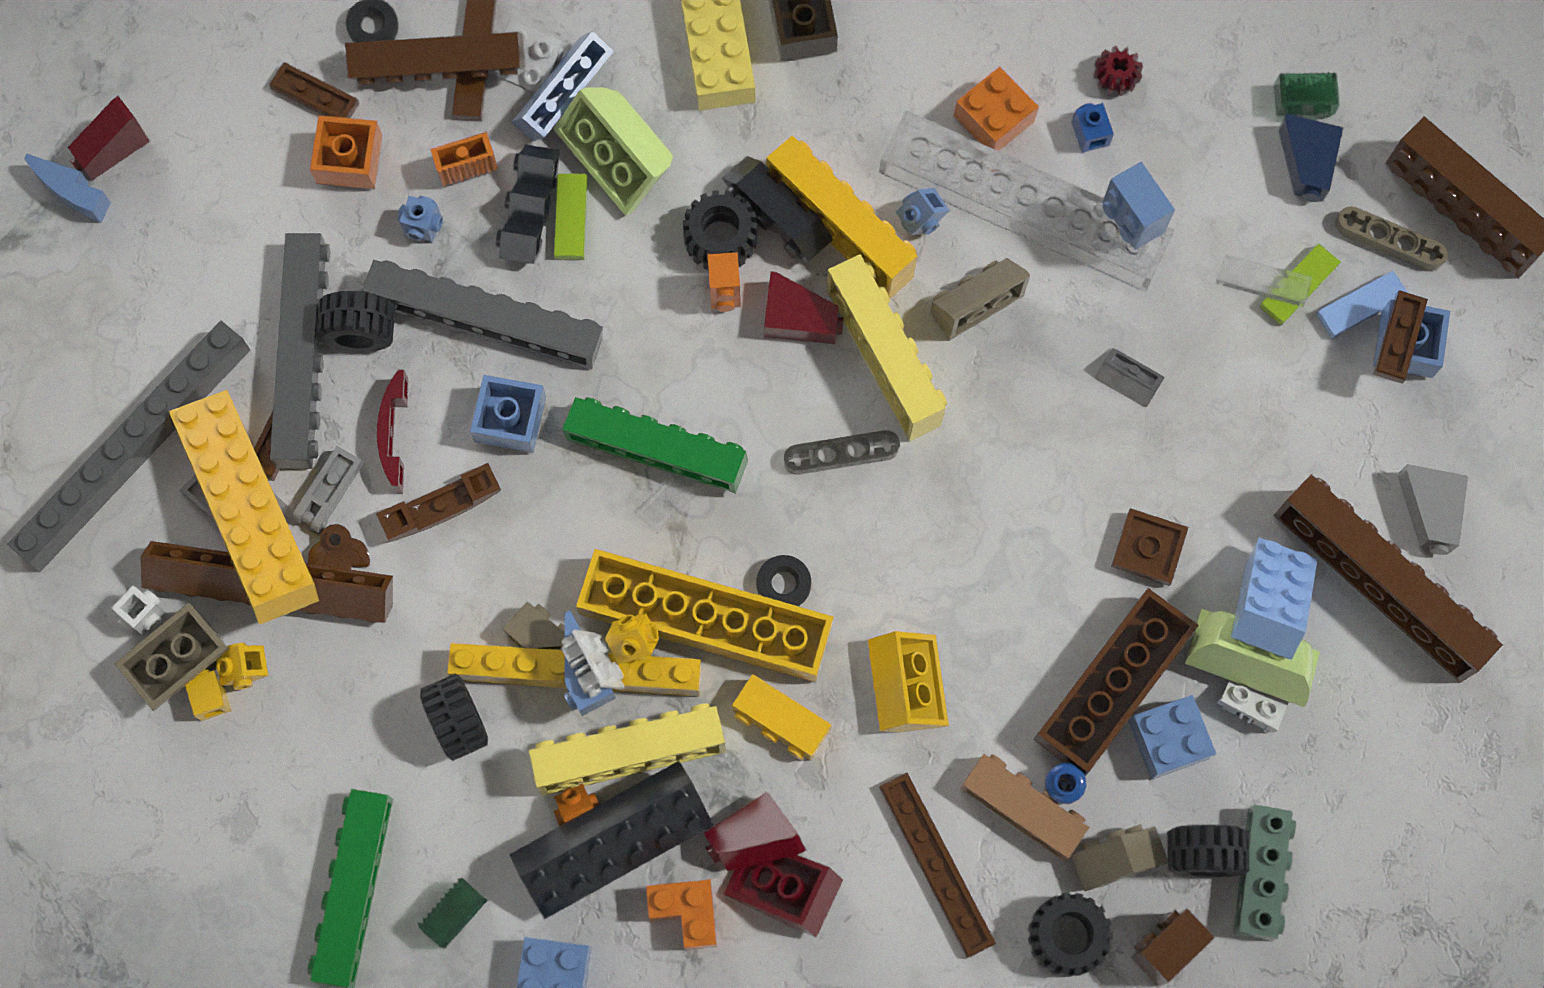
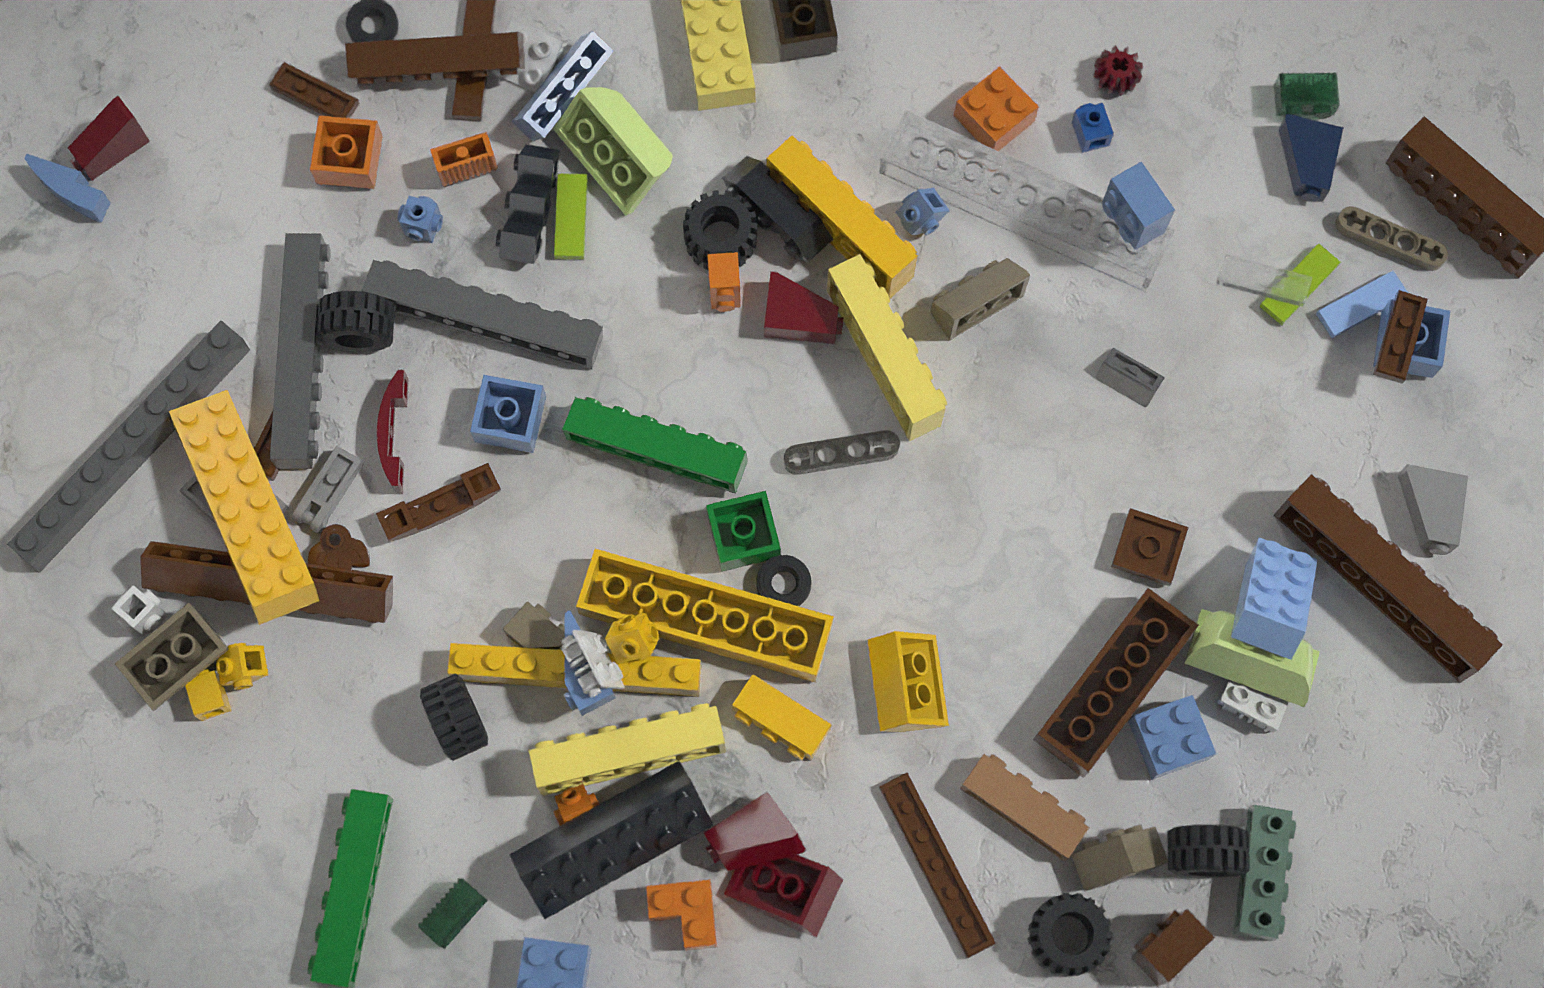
(743, 531): none -> green brick
(1075, 778): blue head -> none

